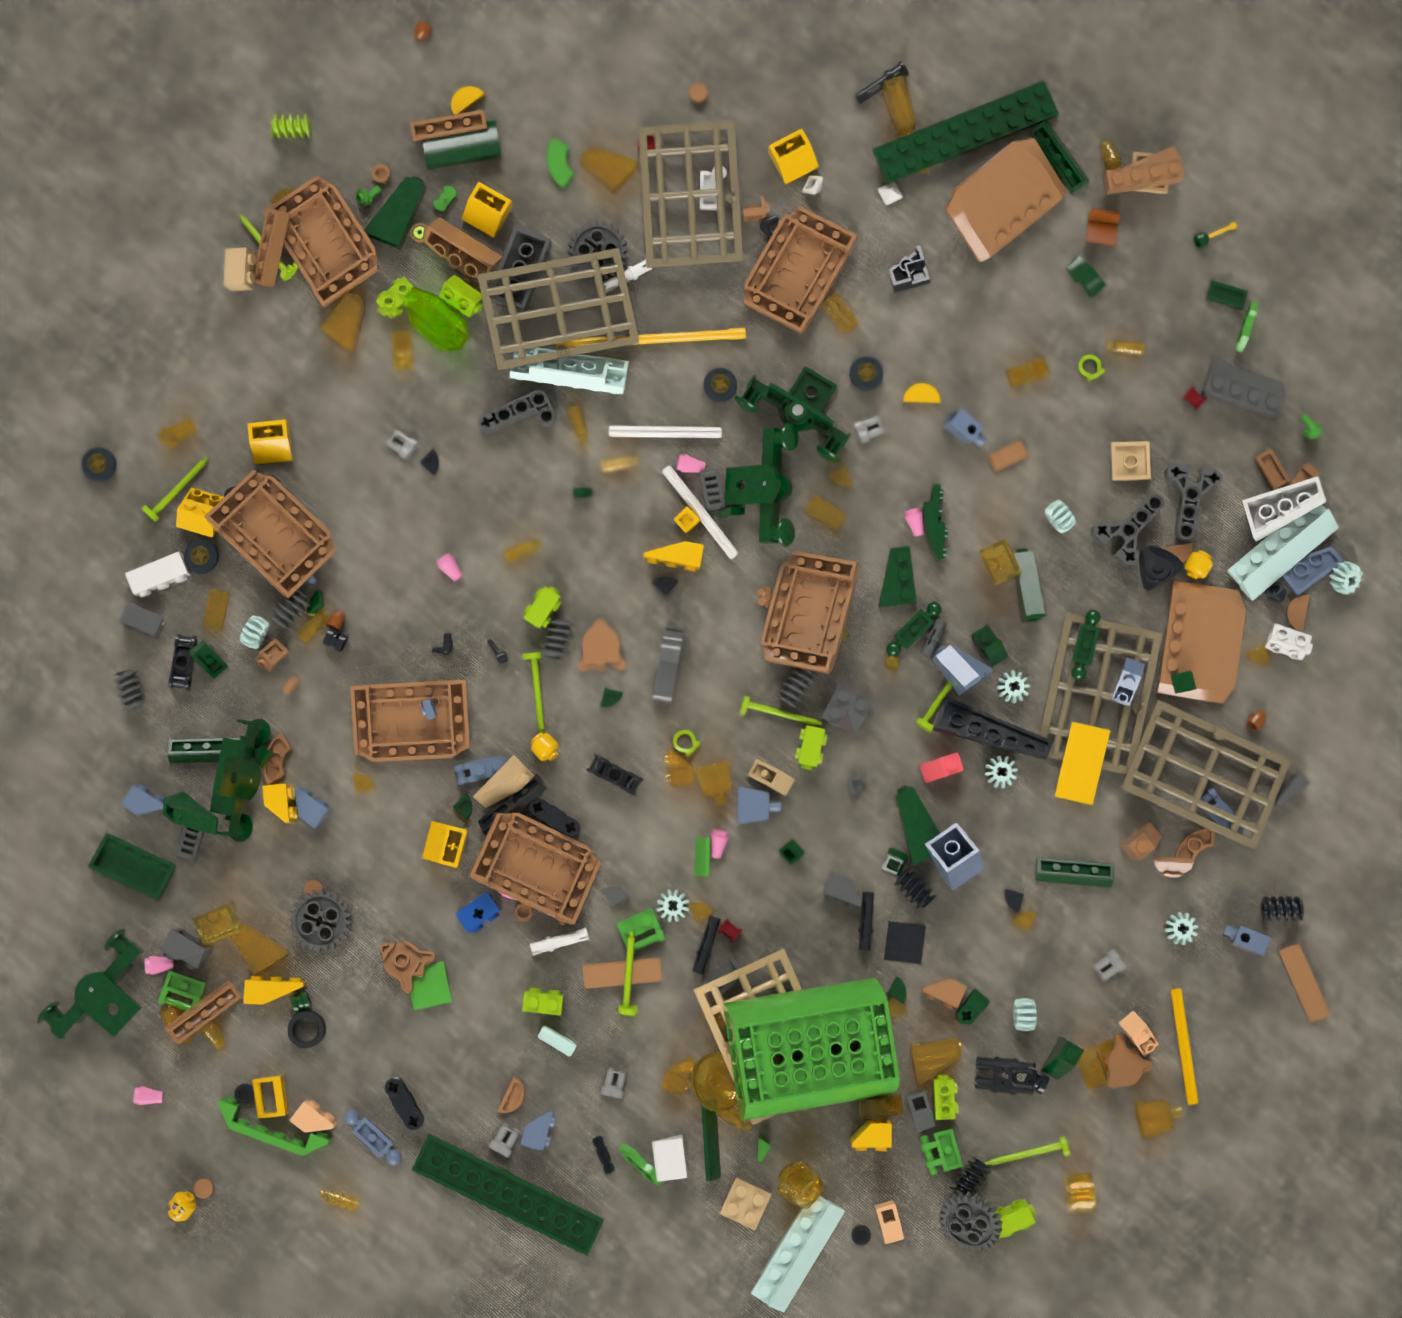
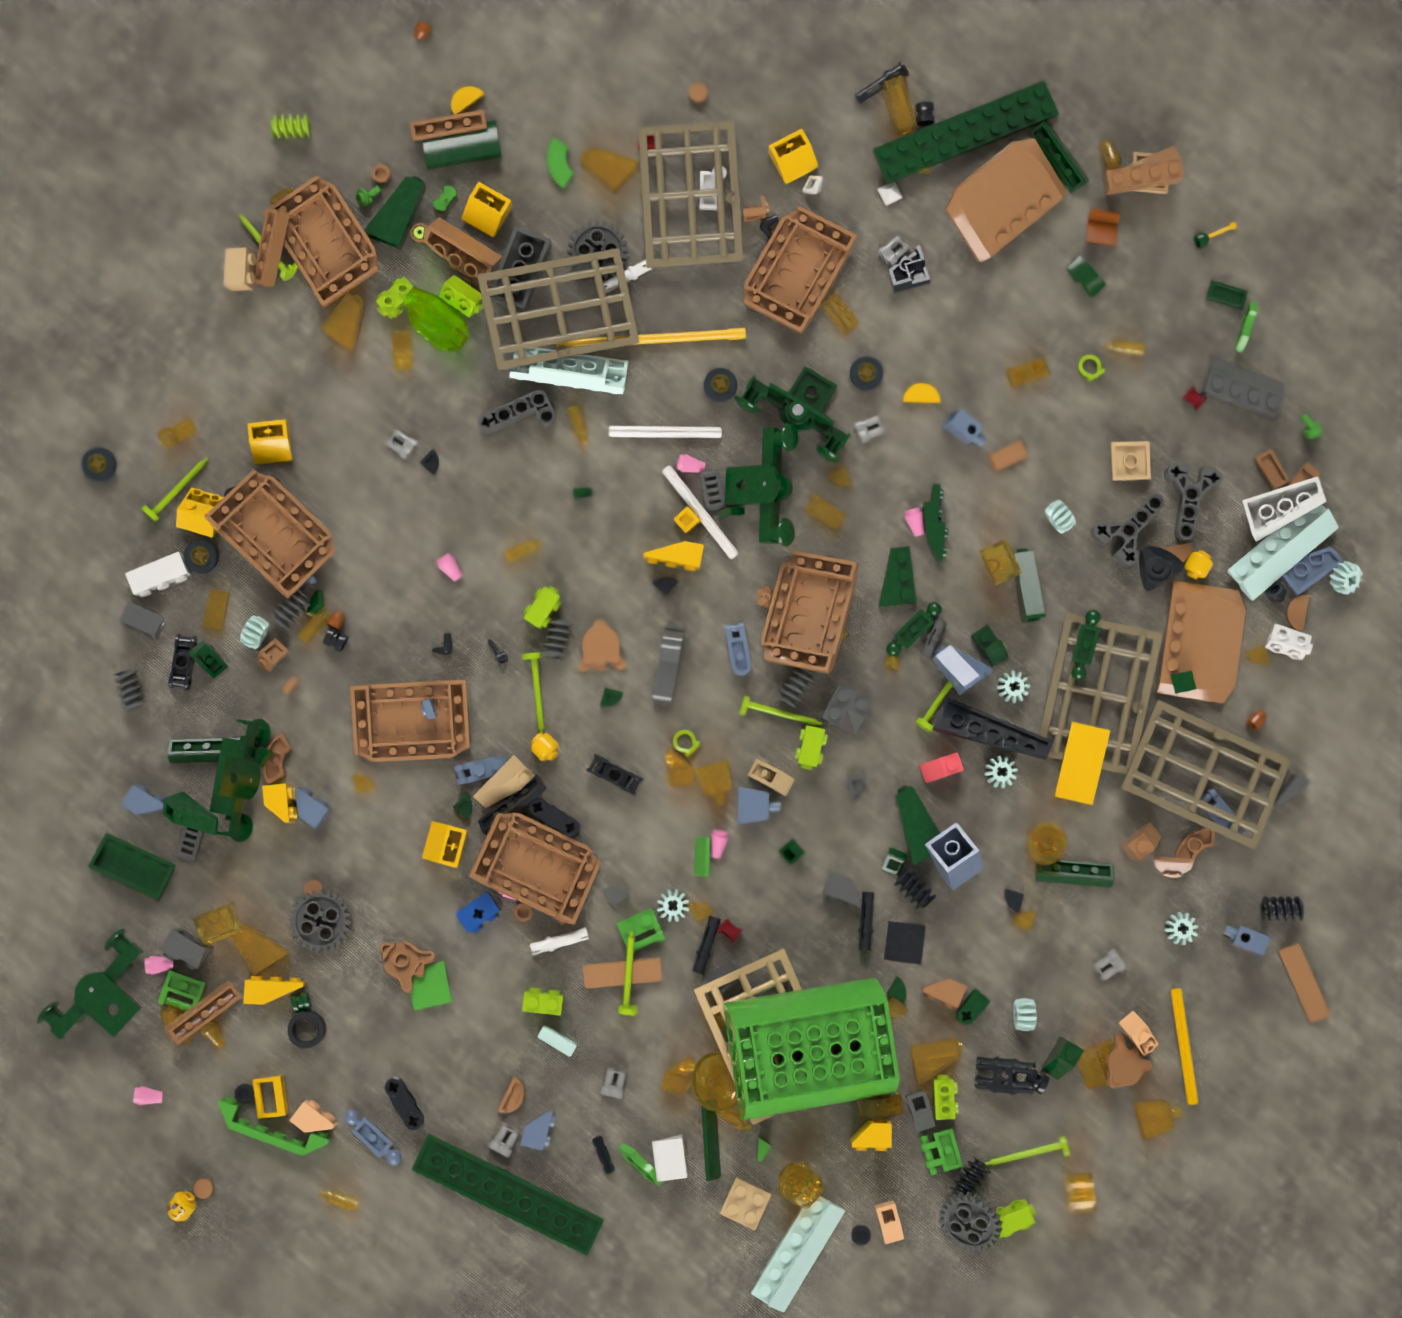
(619, 464): clear yellow cylinder -> none
(738, 649): none -> sand blue plate
(888, 255): none -> light grey piece
(924, 112): none -> black wheel
(1052, 835): none -> clear yellow brick
(1128, 681): sand blue slope -> none

